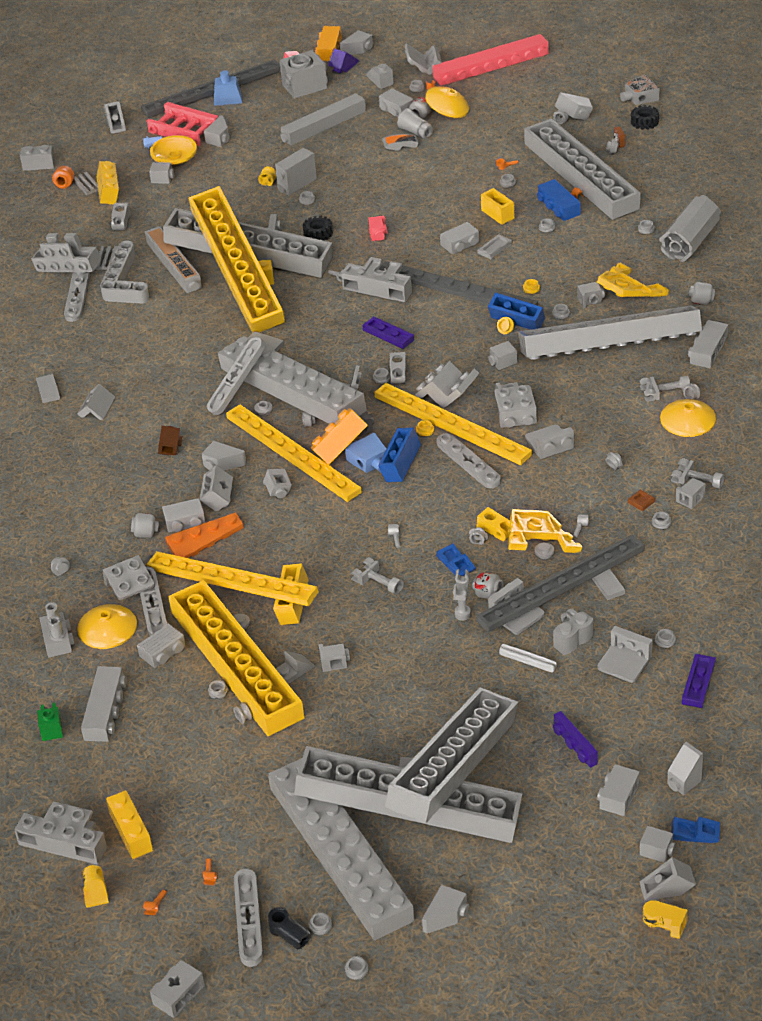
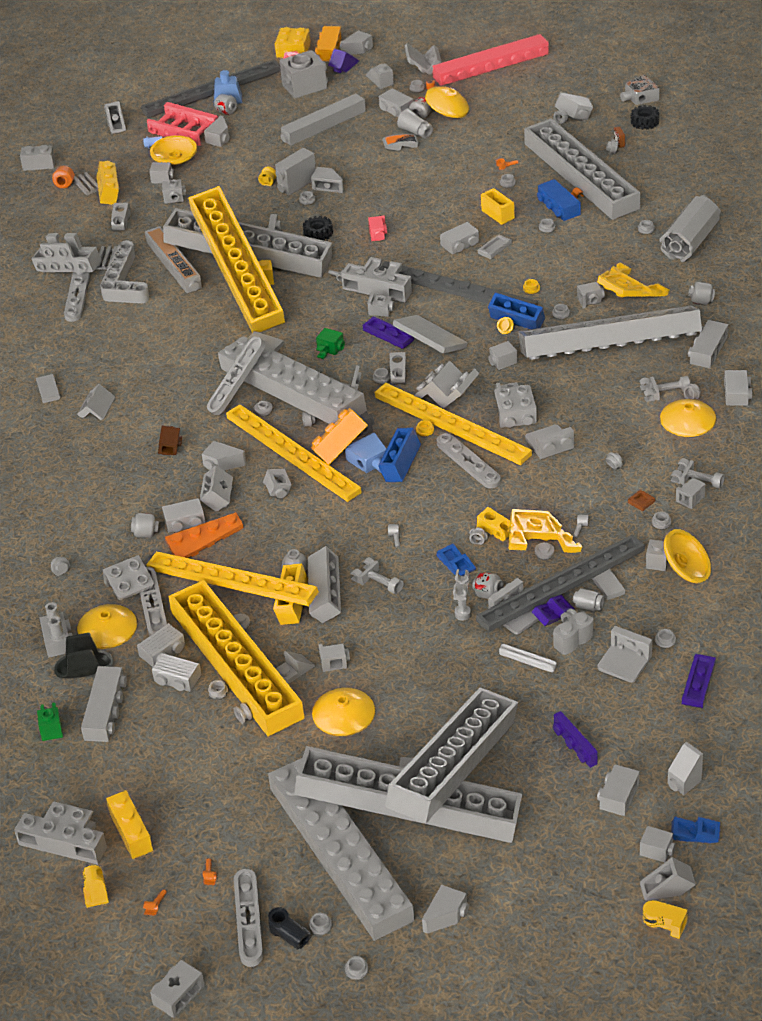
(81, 658): none -> pearl dark grey piece
(173, 191): none -> light grey brick
(176, 672): none -> light grey brick
(225, 104): none -> light grey head
(292, 40): none -> yellow brick
(295, 557): none -> light grey brick
(324, 573): none -> light grey brick
(327, 180): none -> light grey slope
(329, 342): none -> green brick
(343, 711): none -> yellow dish
(380, 305): none -> light grey brick
(430, 334): none -> light grey tile
(552, 610): none -> dark purple slope
(588, 600): none -> light grey brick
(655, 556): none -> light grey slope
(687, 556): none -> yellow dish
(736, 387): none -> light grey brick

